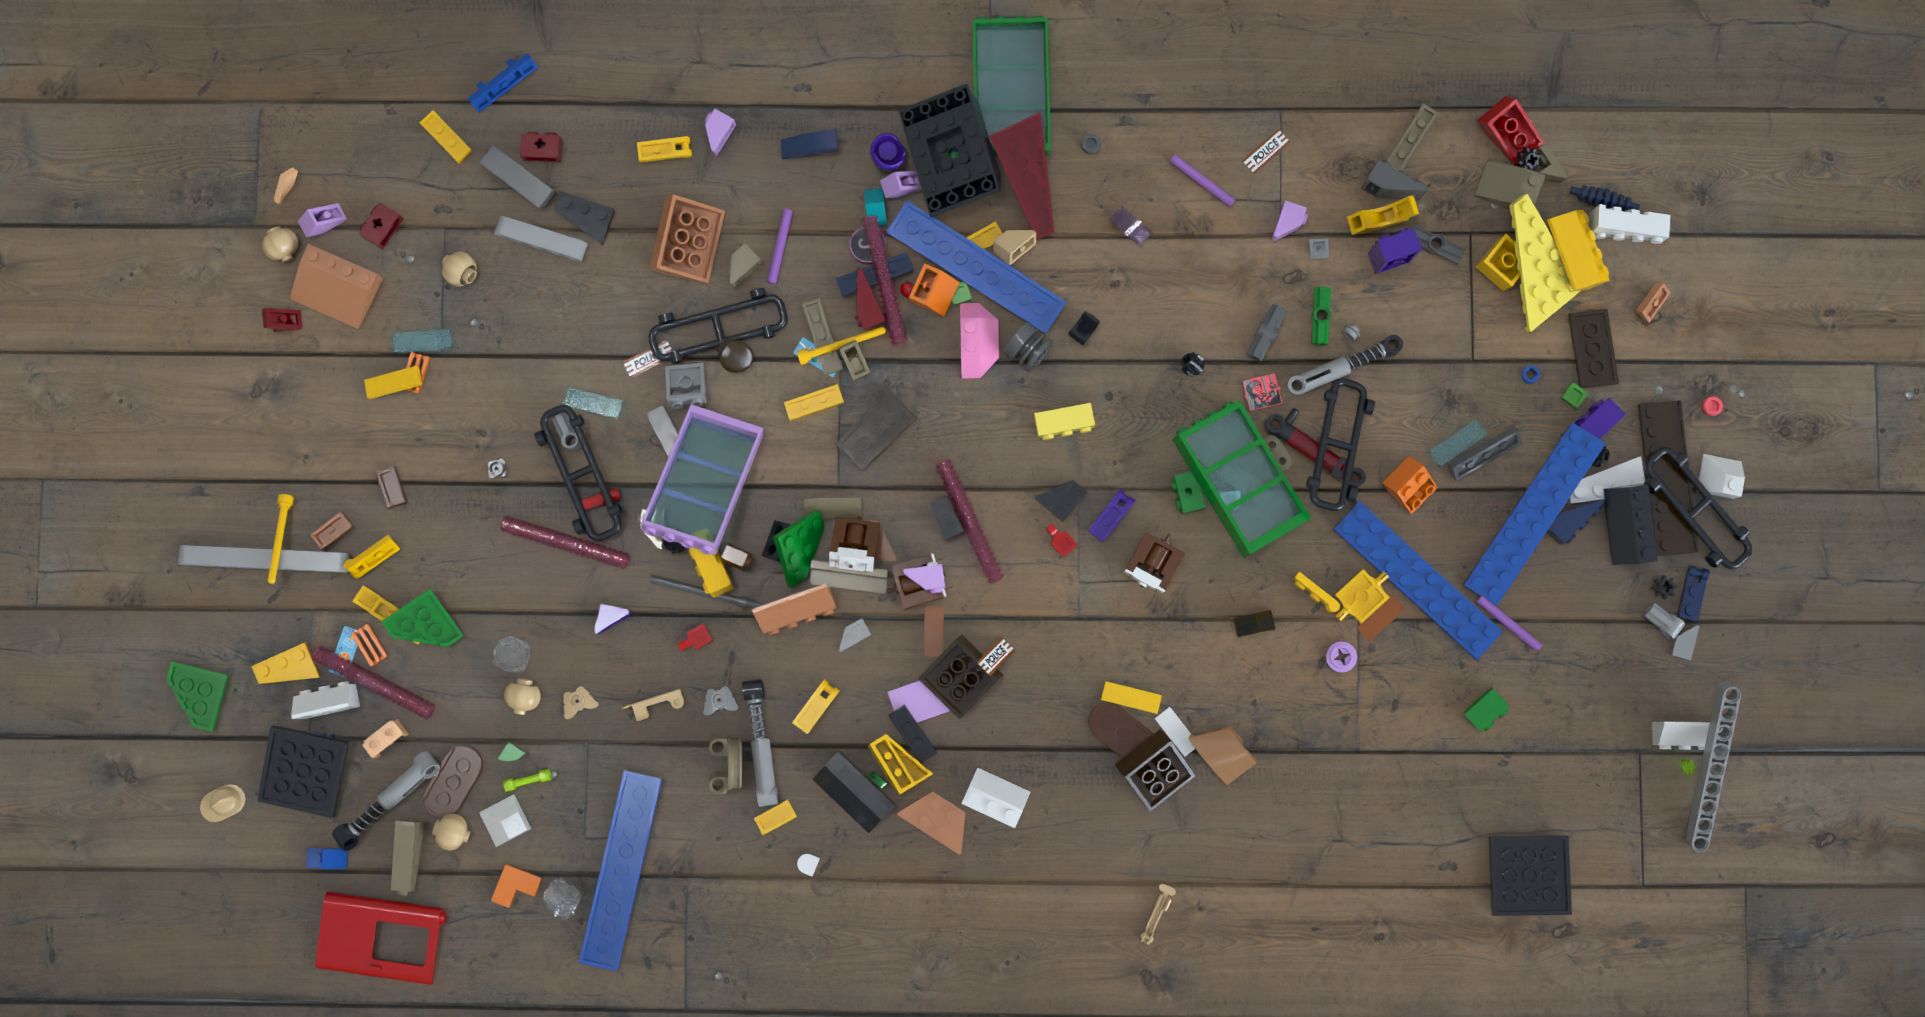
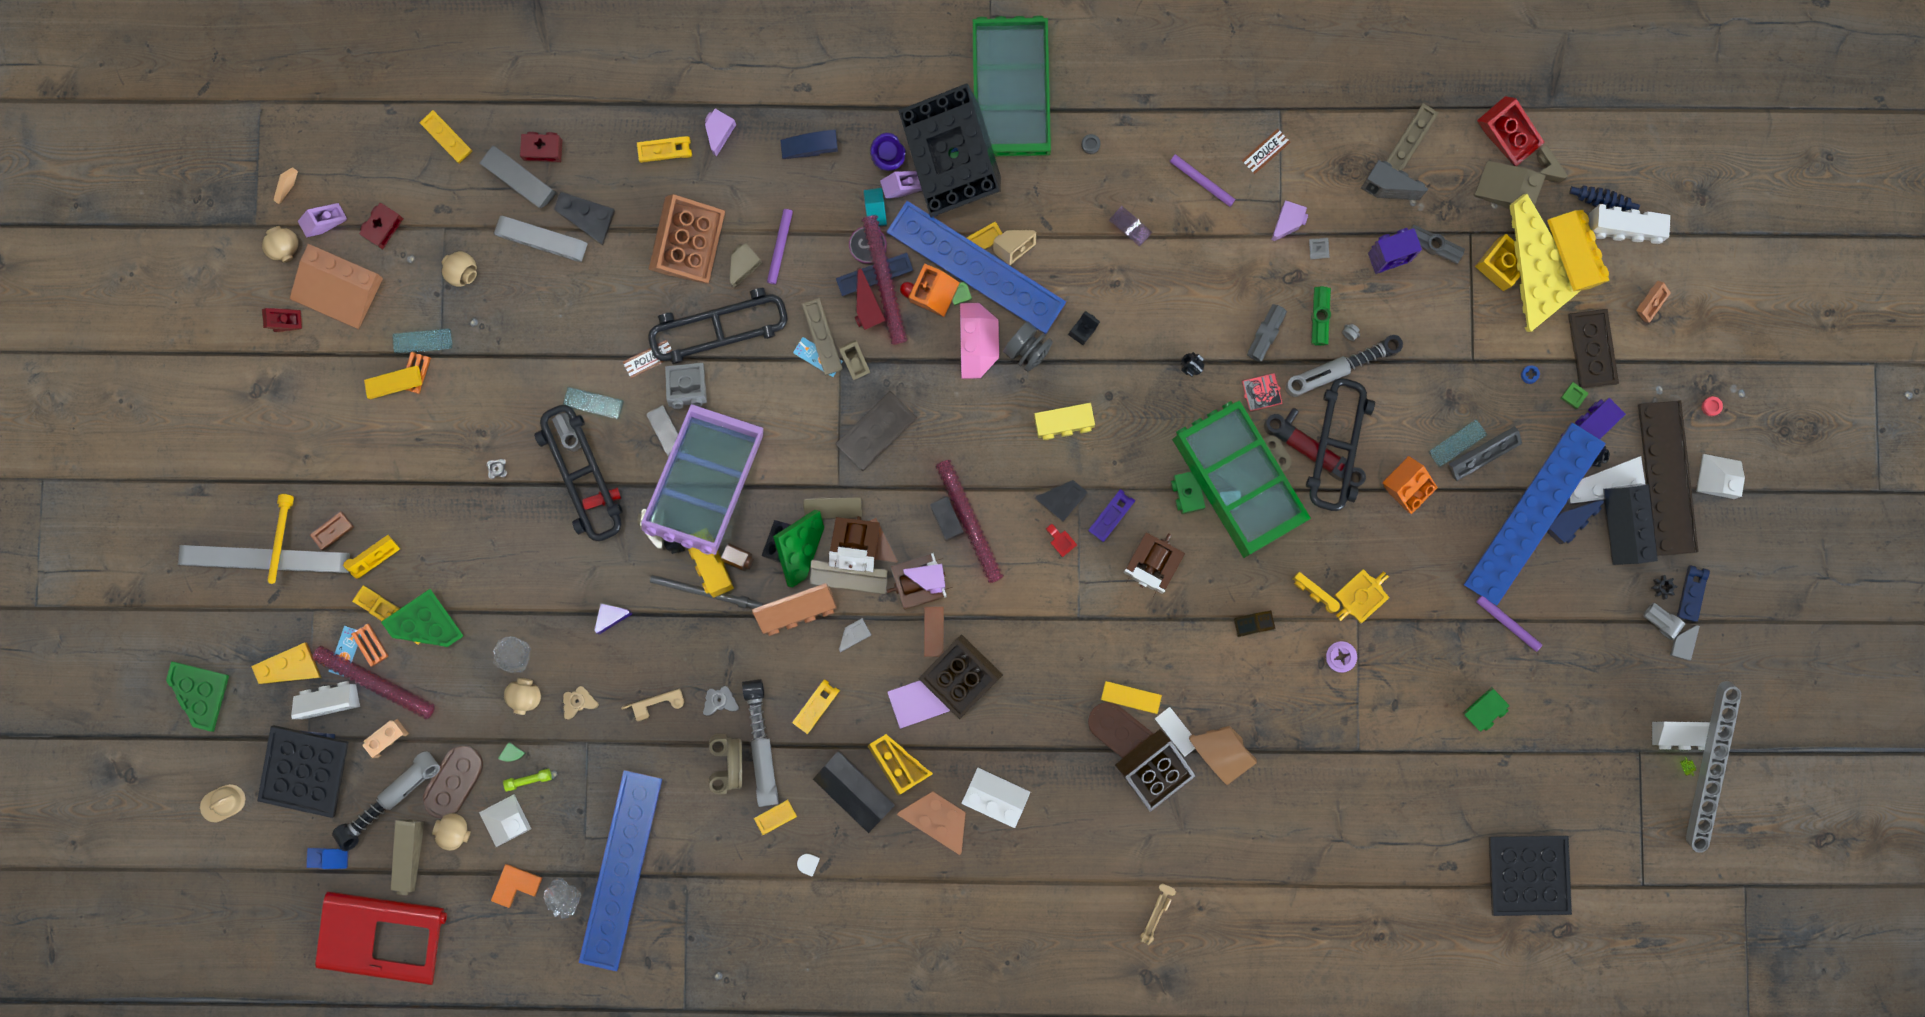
(391, 487): tile -> none
(503, 82): blue hinge -> none
(561, 541): clear pink piece -> none
(697, 637): red plate -> none
(735, 355): dark brown piece -> none
(805, 355): yellow piece -> none
(813, 402): yellow tile -> none
(877, 779): green tile -> none
(912, 733): black tile -> none
(995, 656): sticker -> none
(1024, 161): dark red wing -> none
(1381, 618): dark orange sticker -> none
(1383, 217): yellow arch -> none
(1418, 580): blue plate -> none
(1527, 158): black gear -> none
(1740, 533): black bar -> none

